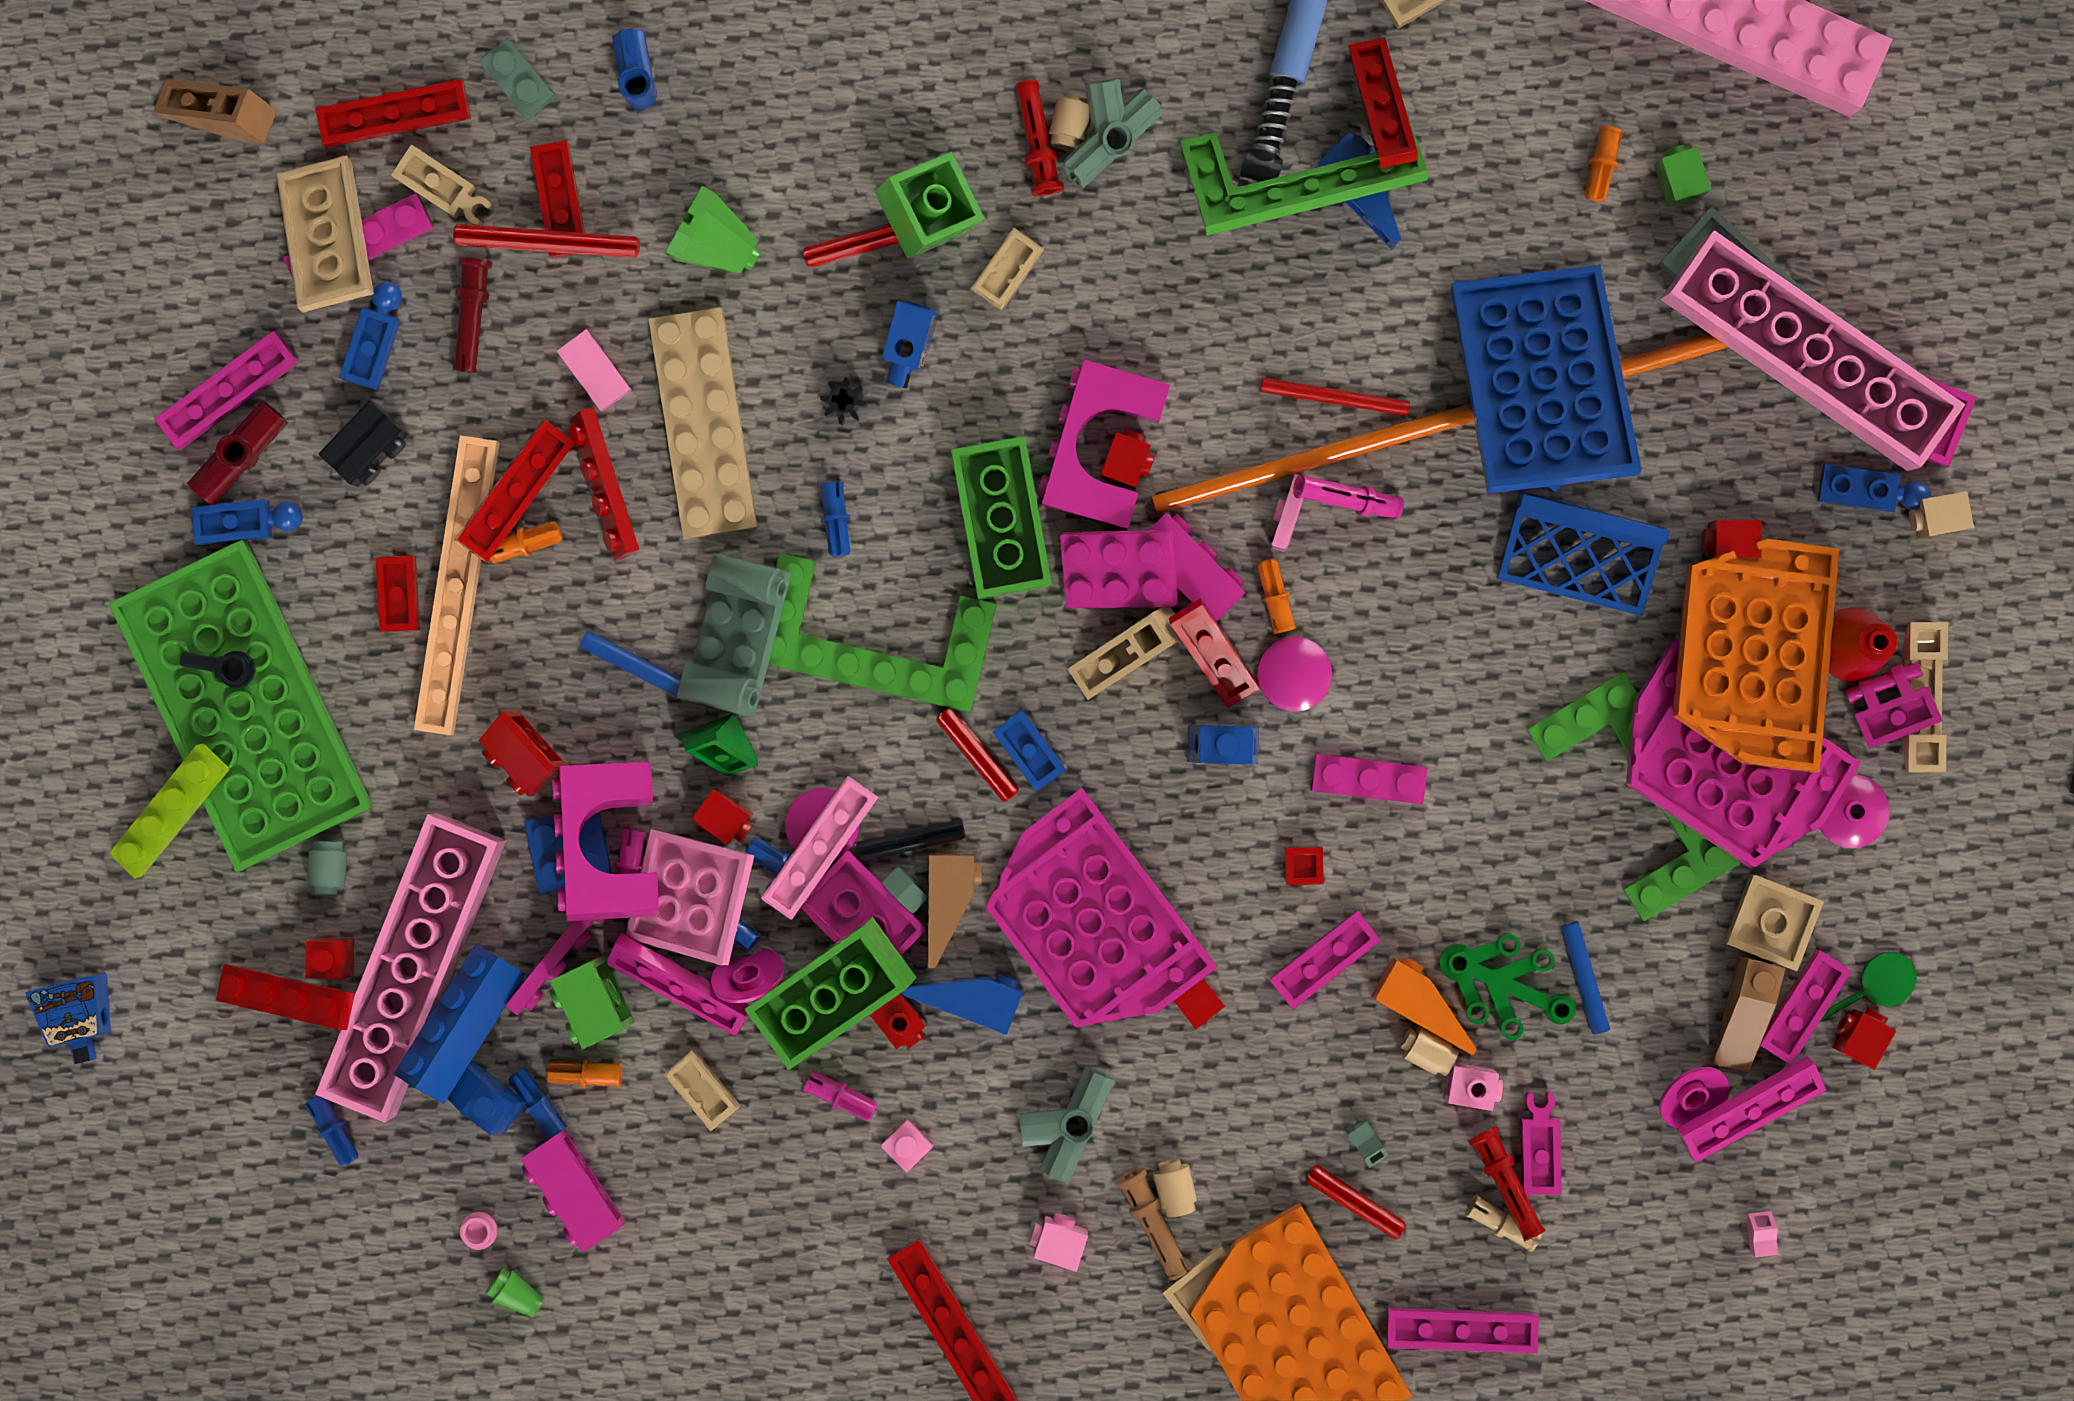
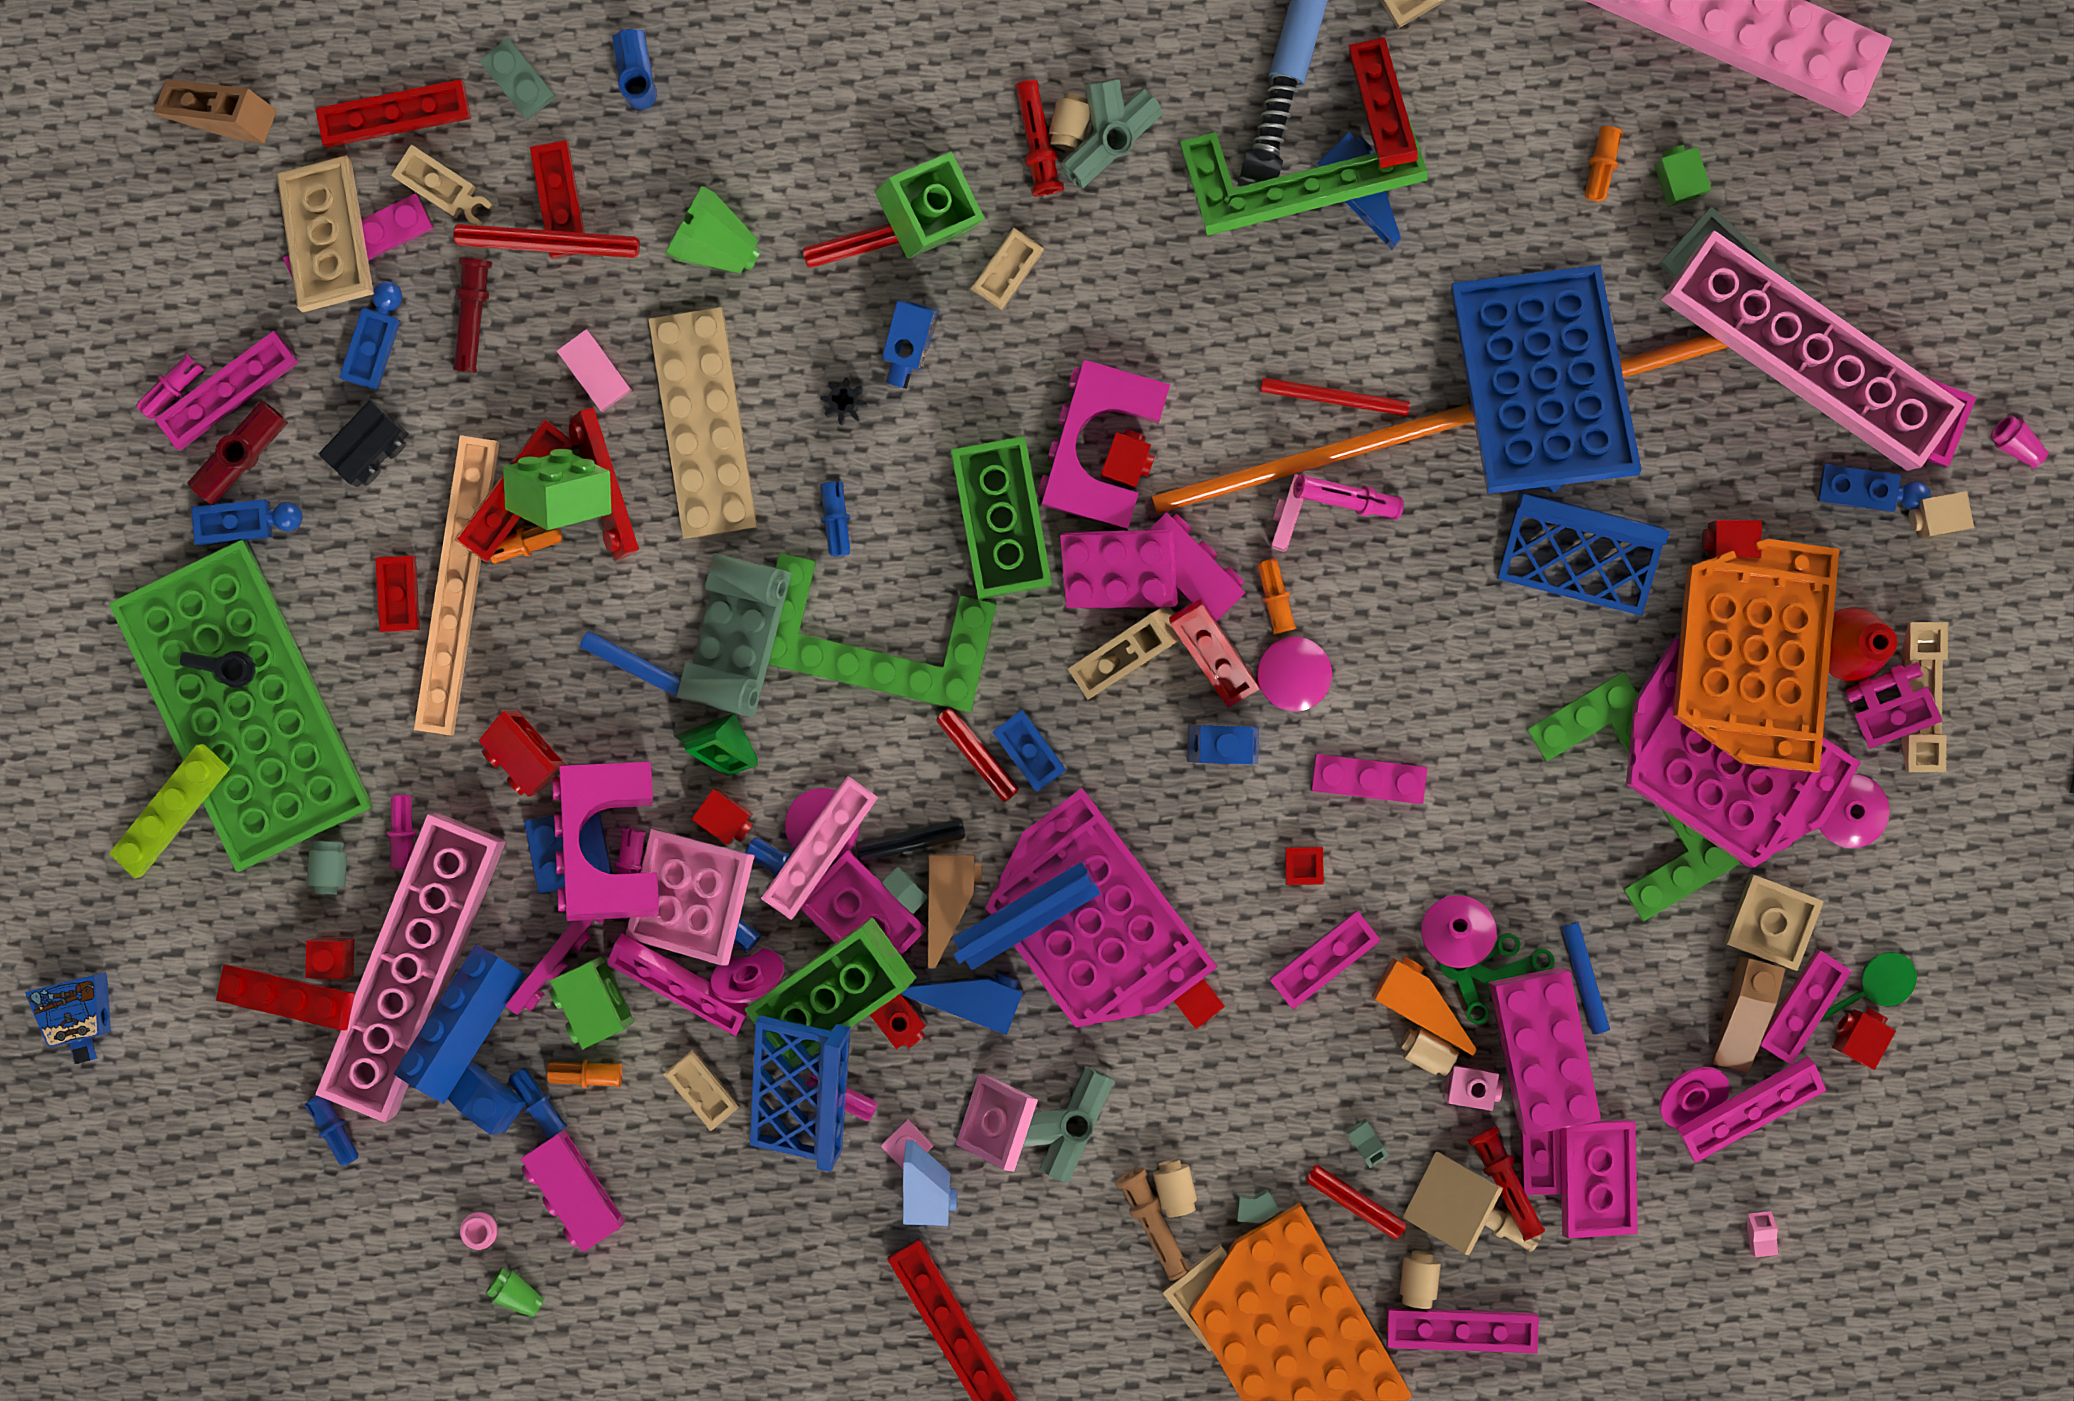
(169, 387): none -> dark pink axle
(401, 831): none -> dark pink axle
(557, 489): none -> bright green brick
(830, 1087): none -> blue fence
(926, 1189): none -> medium blue slope
(996, 1122): none -> bright pink plate
(1025, 916): none -> blue fence
(1059, 1241): bright pink brick -> none
(1256, 1208): none -> sand green piece
(1420, 1279): none -> tan brick
(1452, 1203): none -> tan tile
(1454, 947): none -> dark pink dish
(1544, 1051): none -> dark pink brick
(1599, 1179): none -> dark pink plate
(2019, 441): none -> dark pink cone

